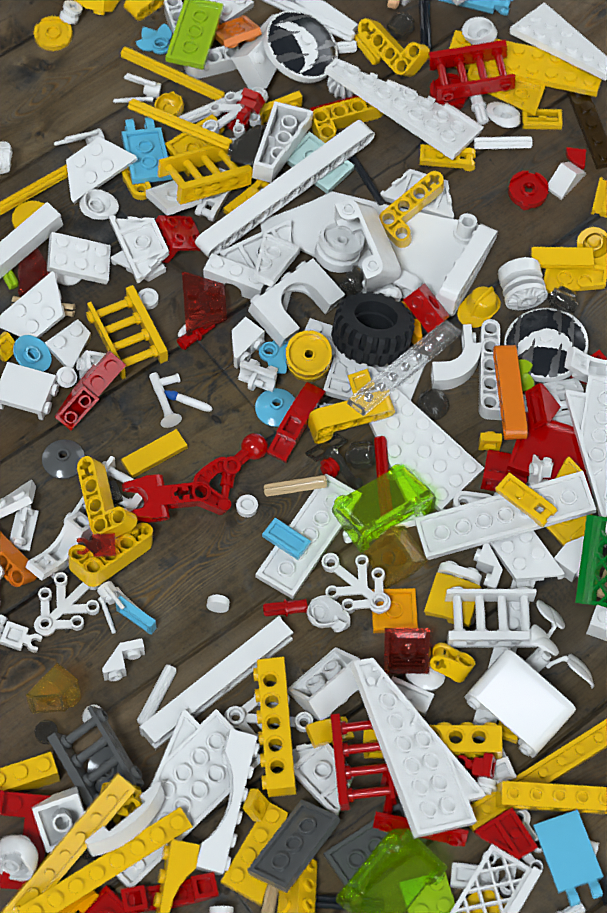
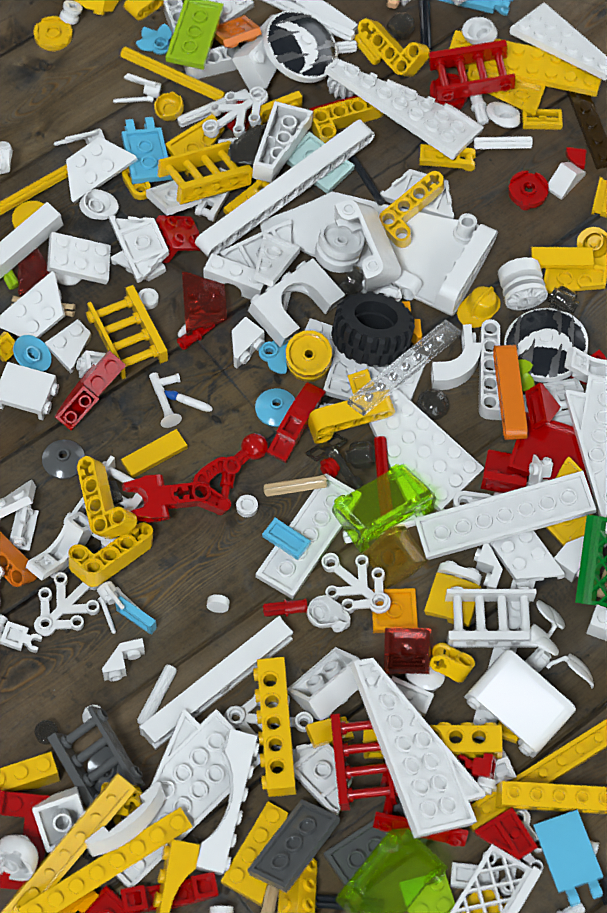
(54, 692): clear yellow slope -> none
(66, 377): white plate -> none
(101, 544): clear red plate -> none
(179, 124): yellow axle -> none
(250, 102): red piece -> none
(255, 805): yellow plate -> none
(258, 376): white hips -> none
(426, 308): red brick -> none
(490, 441): yellow plate -> none
(525, 499): yellow plate -> none

